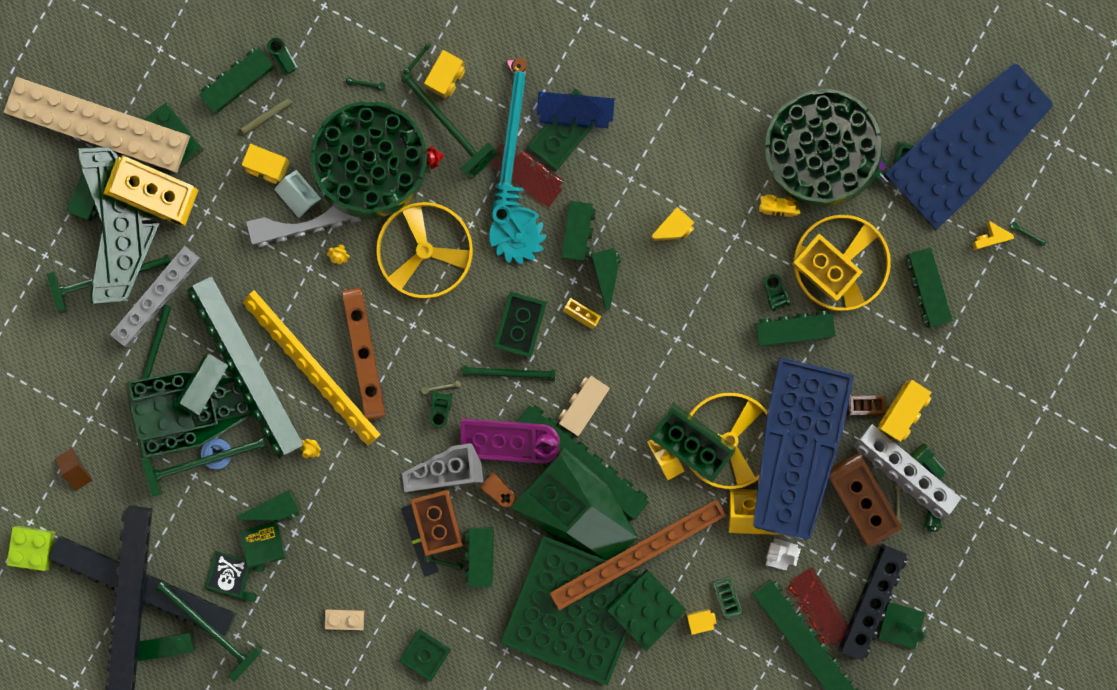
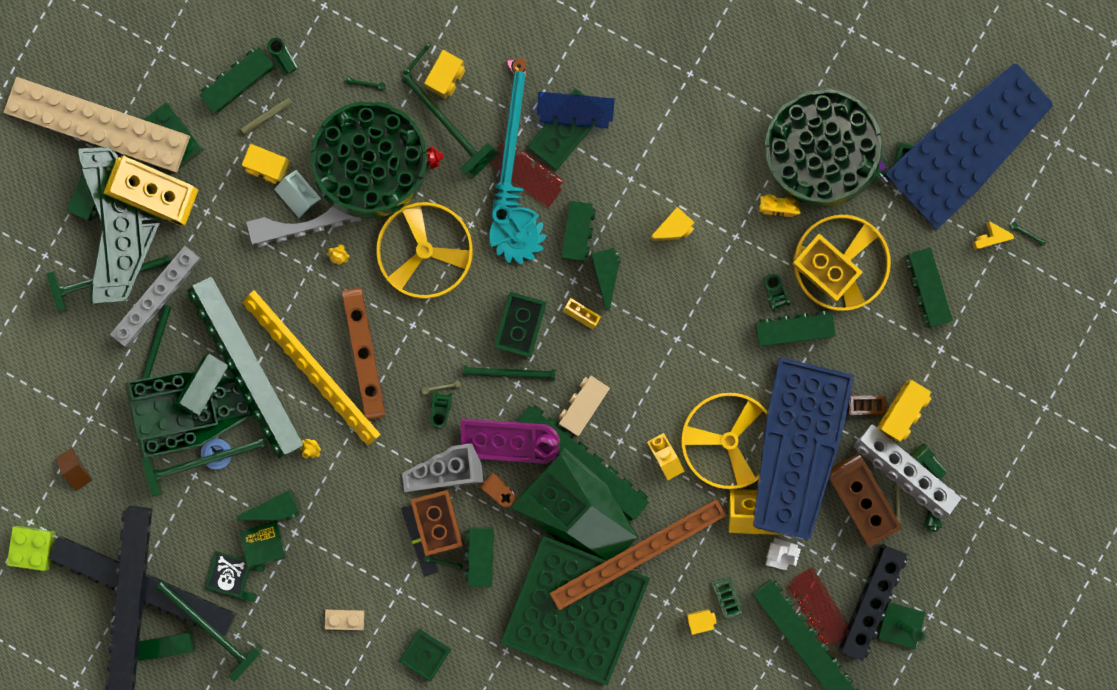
(646, 610): dark green plate -> none
(692, 442): dark green slope -> none

